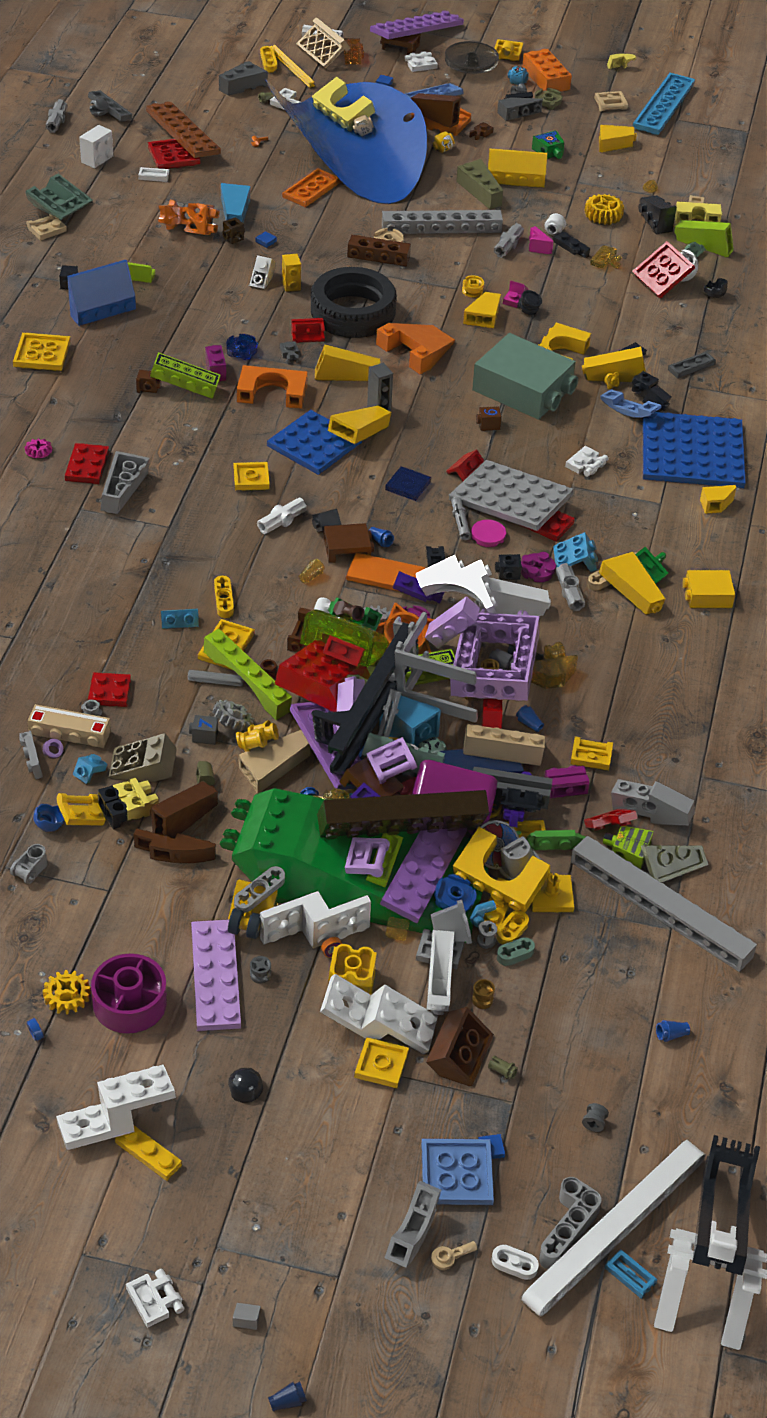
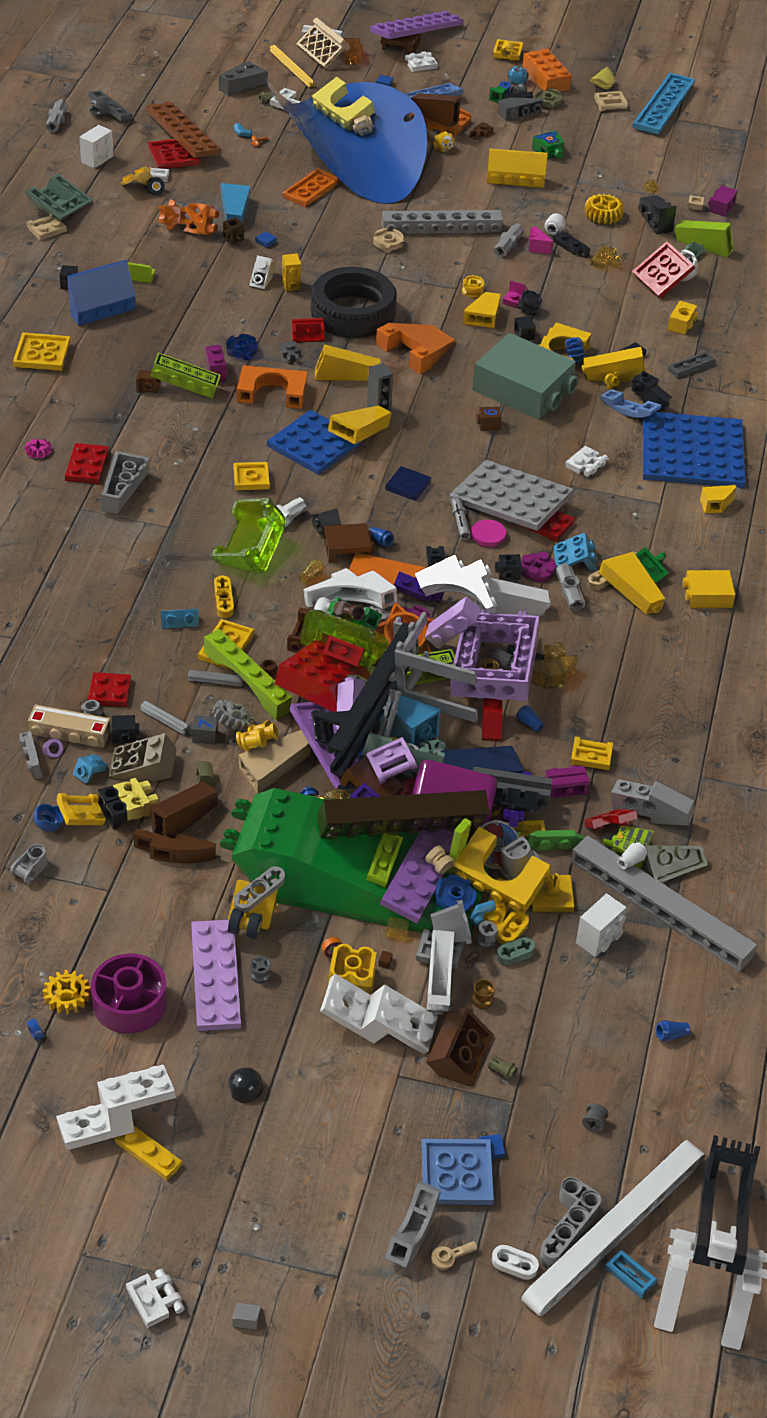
(124, 729): none -> black brick
(153, 184): none -> yellow plate
(164, 717): none -> light grey axle
(240, 131): none -> dark azure arm
(253, 537): none -> clear neon green windscreen
(268, 58): yellow plate -> none
(288, 1397): dark blue cone -> none
(315, 919): white bracket -> none
(347, 586): none -> white arch
(360, 855): lavender plate -> none
(378, 250): reddish brown brick -> none
(381, 1062): yellow plate -> none
(385, 959): none -> reddish brown piece
(439, 859): none -> tan wheel
(459, 841): none -> lime tile
(466, 464): red panel -> none
(471, 57): clear smoke dish -> none
(480, 183): olive wedge -> none
(499, 92): none -> green leg
(503, 744): tan slope -> none
(525, 328): none -> black brick
(575, 349): none -> blue gear
(601, 925): none -> white brick
(604, 78): none -> light yellow hat
(615, 137): yellow slope -> none
(620, 60): light yellow slope -> none
(634, 854): none -> white cone
(682, 317): none -> yellow brick
(701, 211): light yellow arch -> none
(716, 289): black hair -> none
(722, 200): none -> magenta brick

